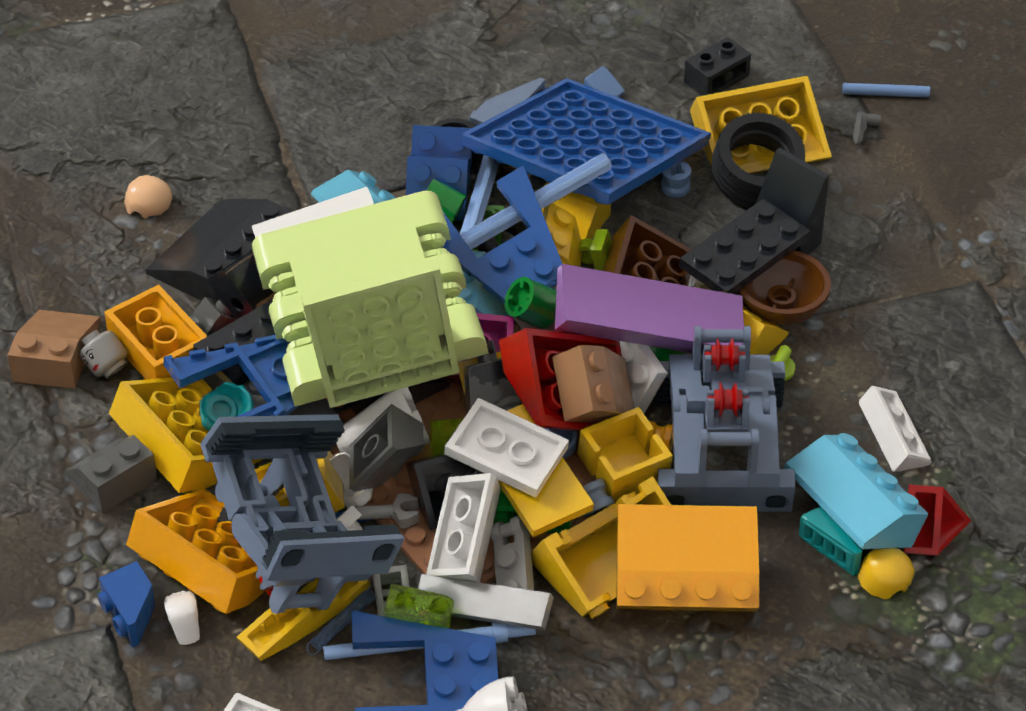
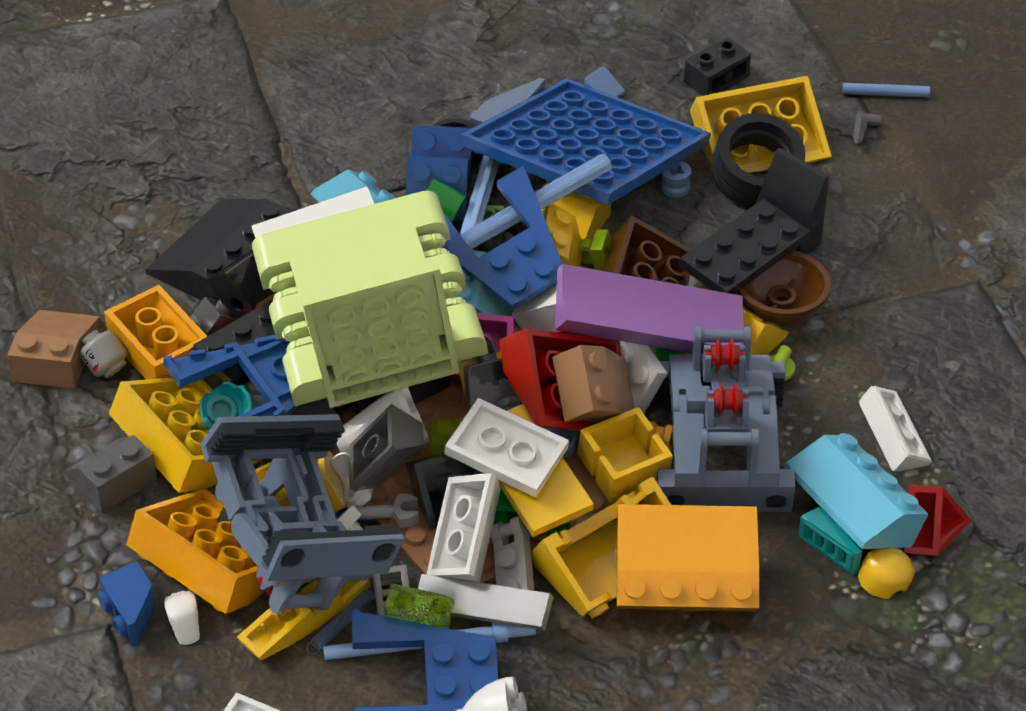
(148, 196): light nougat hair -> none
(531, 302): green piece -> none
(598, 495): sand blue wheel -> none

